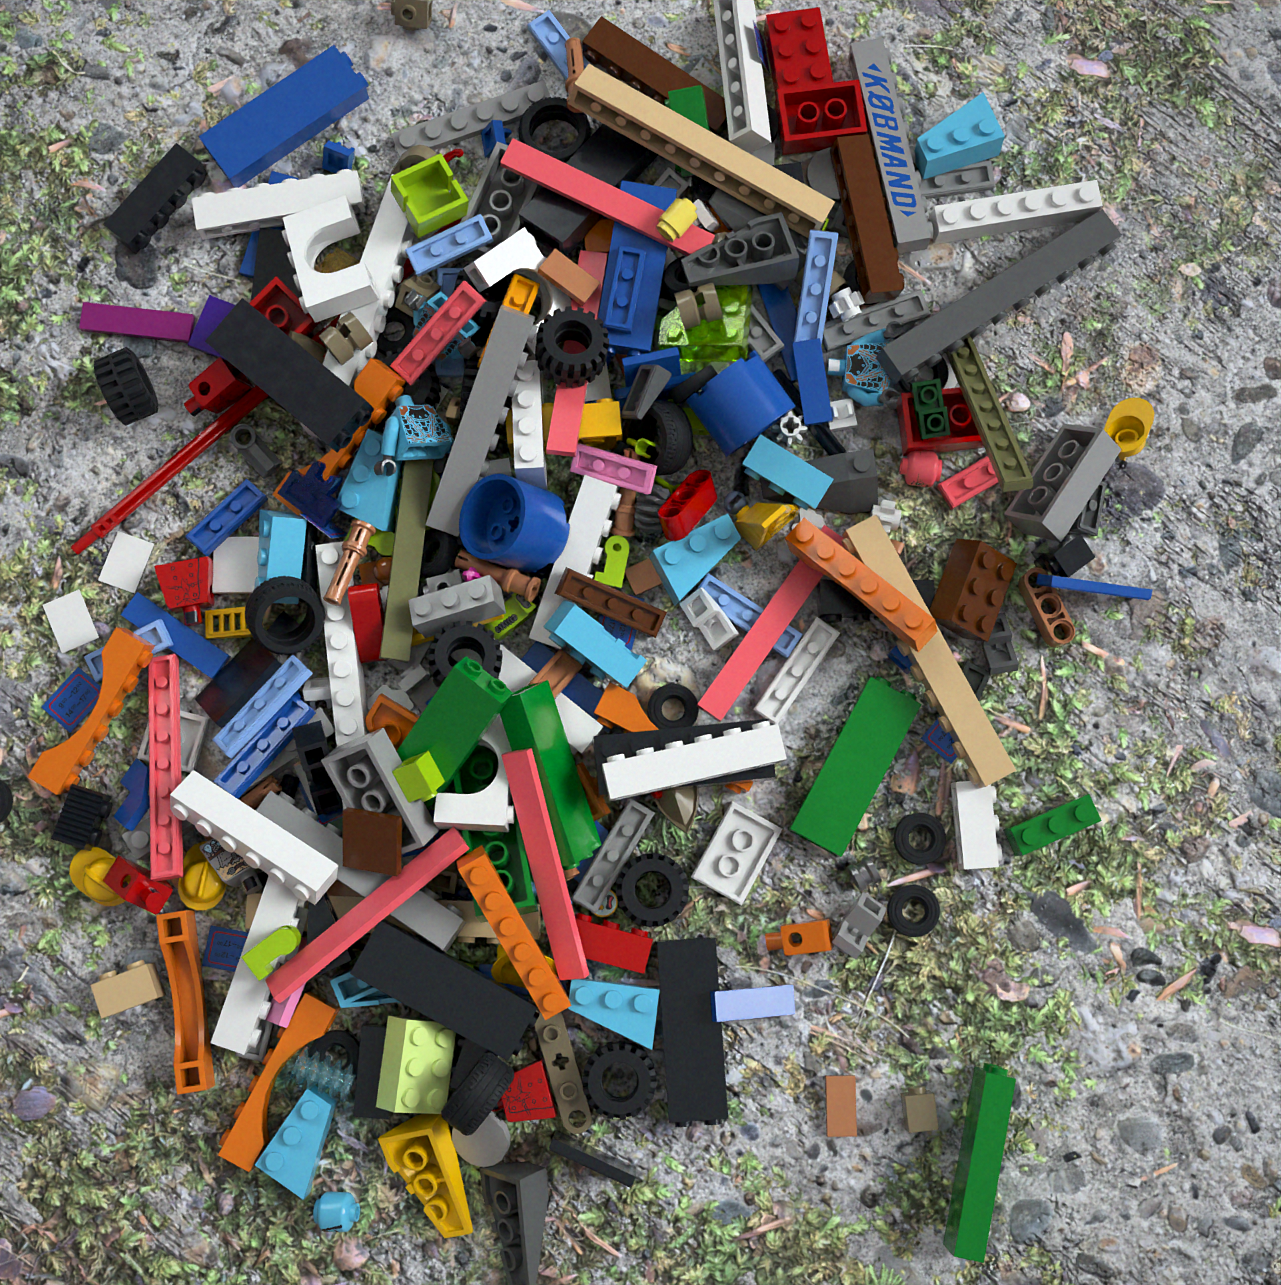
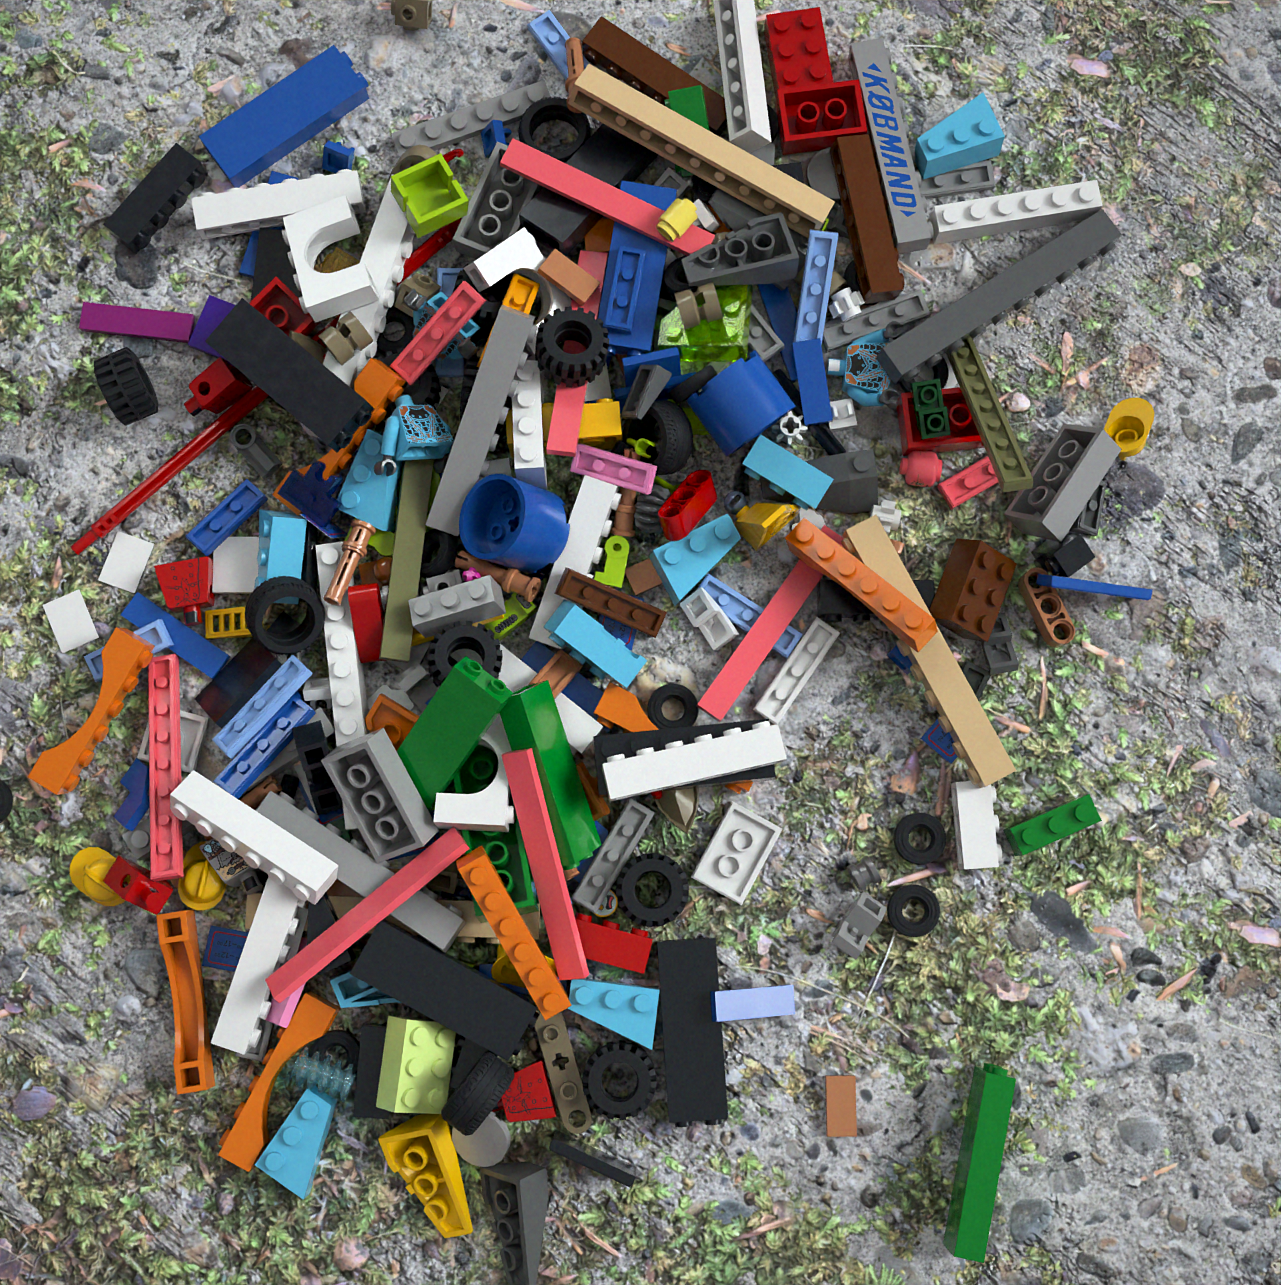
(73, 699): blue sticker -> none
(82, 818): black brick -> none
(127, 990): tan brick -> none
(278, 943): lime leg -> none
(336, 1211): medium azure head -> none
(372, 841): reddish brown tile -> none
(419, 777): lime brick -> none
(449, 245): light blue tile -> none
(453, 411): tan tile -> none
(761, 47): blue sticker -> none
(815, 937): orange torso -> none
(855, 766): green brick -> none
(919, 1110): dark tan brick -> none

